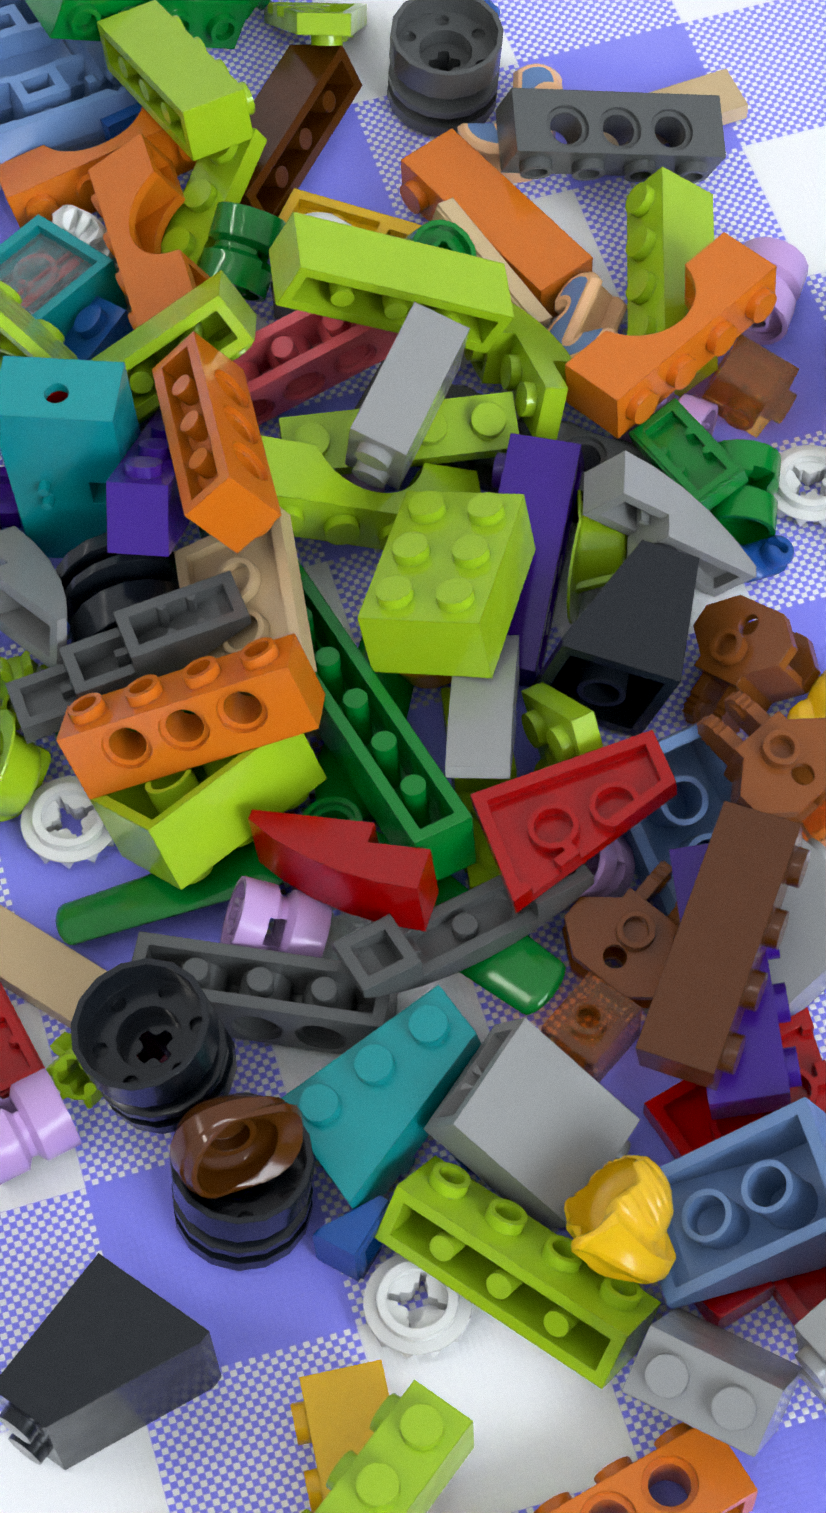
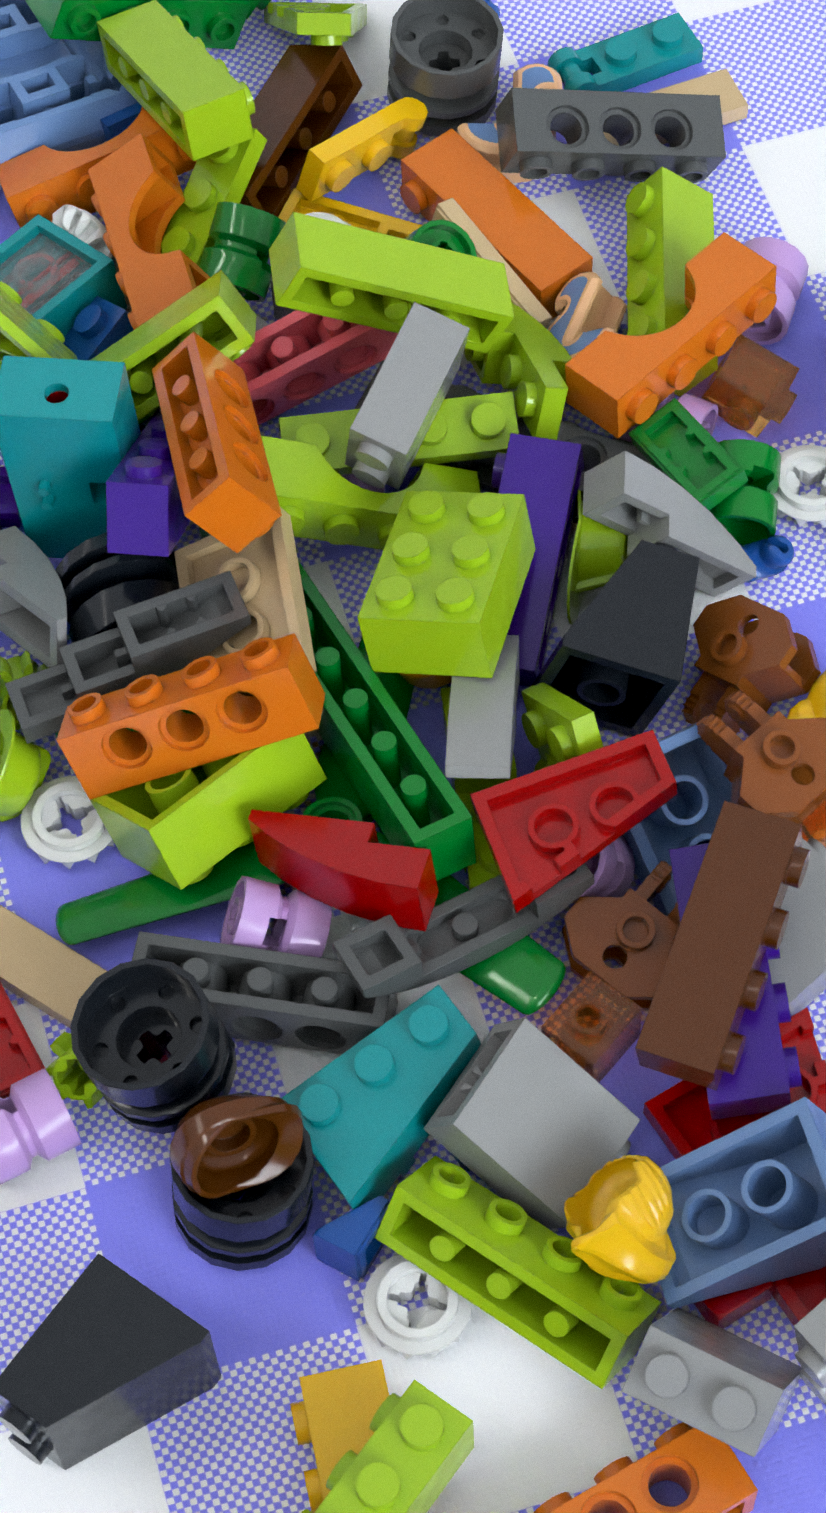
(362, 148): none -> yellow plate
(629, 57): none -> teal plate

